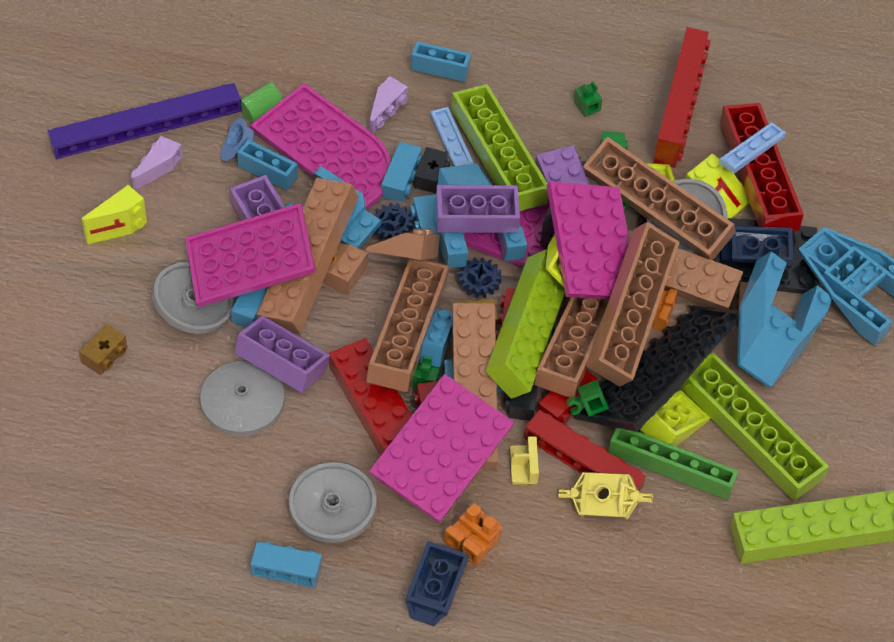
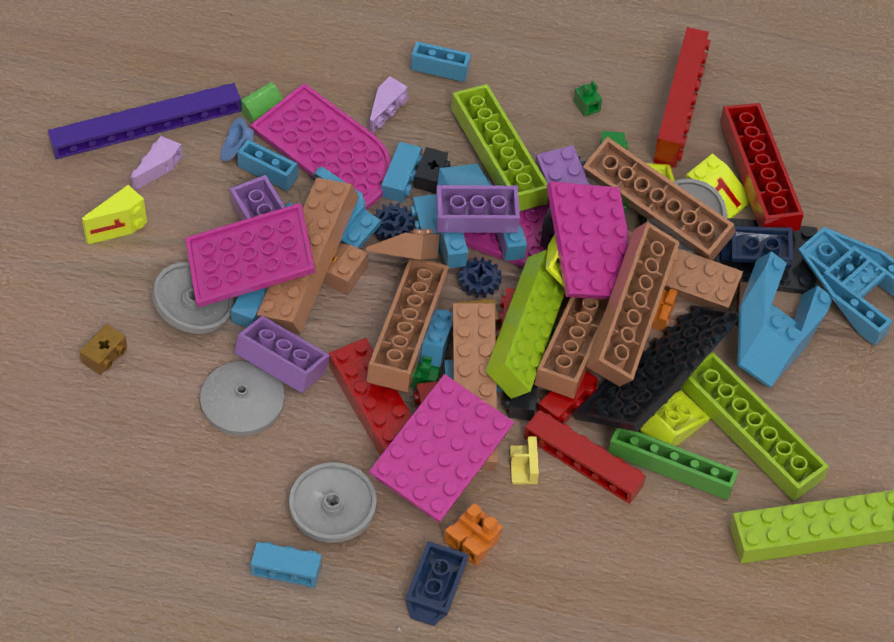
(450, 137): light blue tile -> none
(591, 399): green brick -> none
(621, 499): light yellow plate -> none
(752, 147): light blue tile -> none

